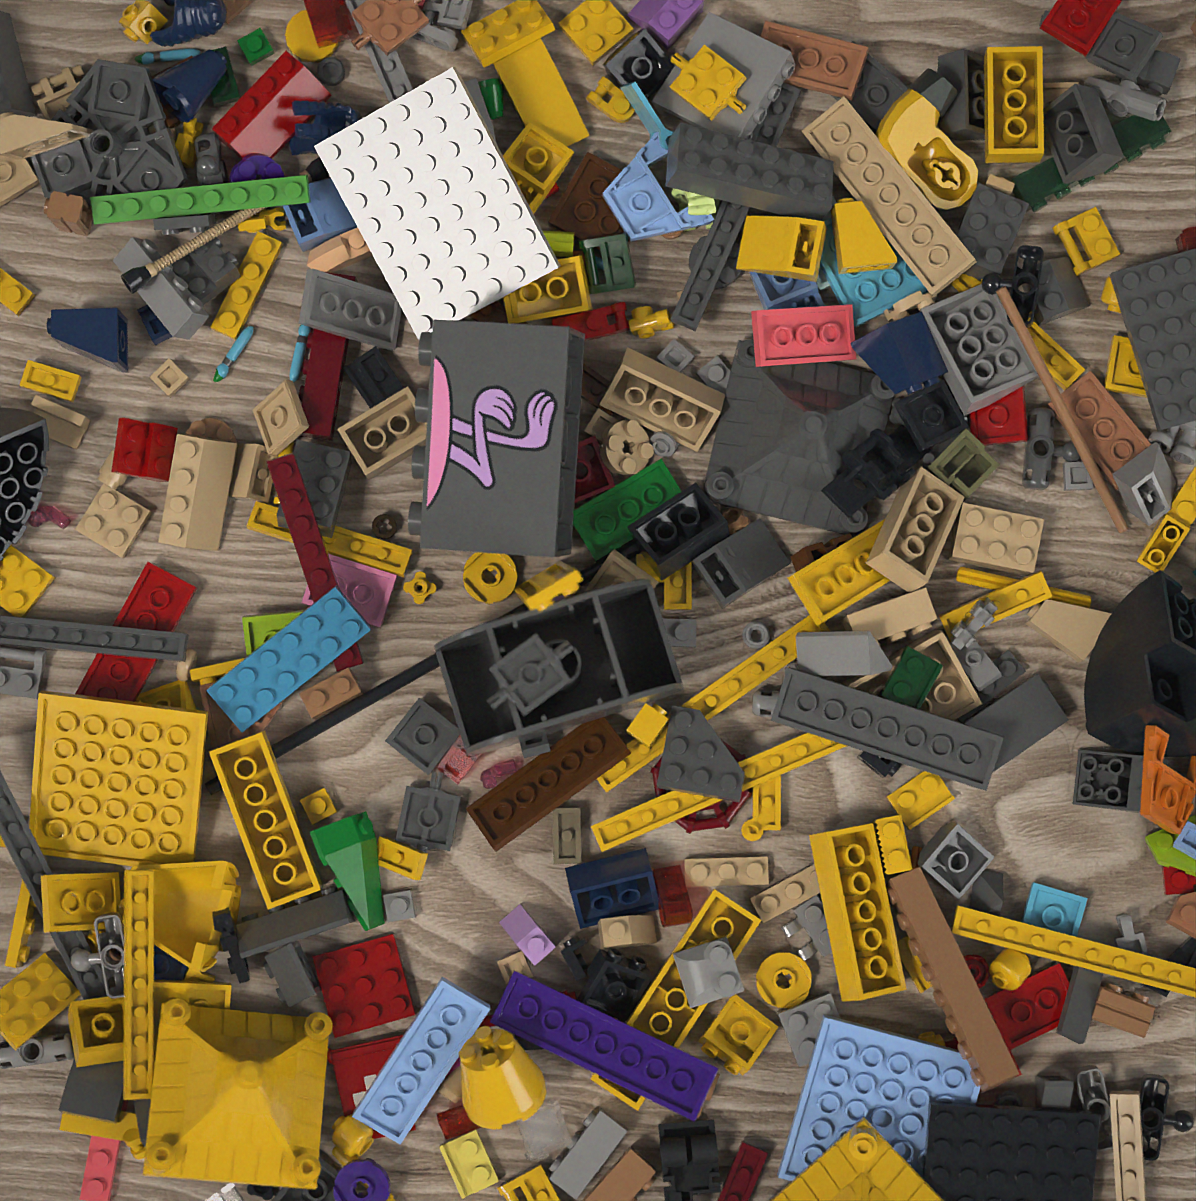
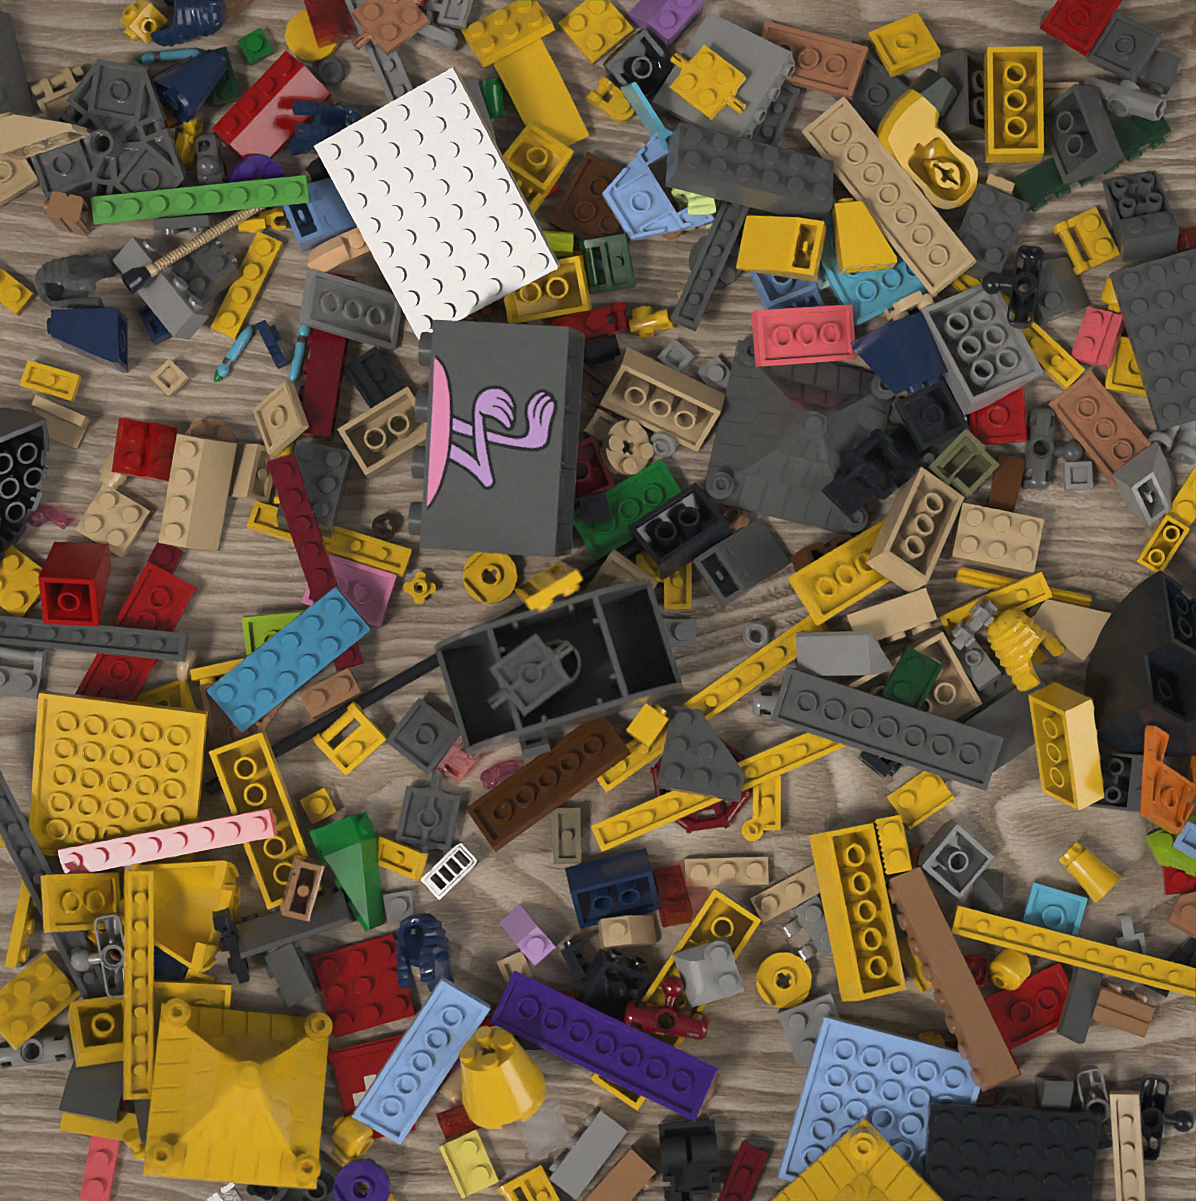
(69, 280): none -> dark grey hair
(74, 583): none -> red slope
(166, 557): none -> dark red plate
(168, 842): none -> plate
(270, 337): none -> dark blue plate
(302, 887): none -> medium nougat brick
(356, 745): none -> yellow plate
(425, 946): none -> dark blue hair
(466, 854): none -> slope
(594, 508): none -> black plate
(601, 349): none -> black brick
(649, 1018): none -> dark red piece
(737, 1035): yellow plate -> none
(904, 44): none -> yellow plate
(1006, 482): none -> reddish brown slope
(1016, 644): none -> yellow hair
(1062, 409): medium nougat piece -> none
(1066, 745): none -> yellow brick
(1089, 871): none -> yellow plant
(1098, 337): none -> coral plate
(1140, 216): none -> dark grey slope

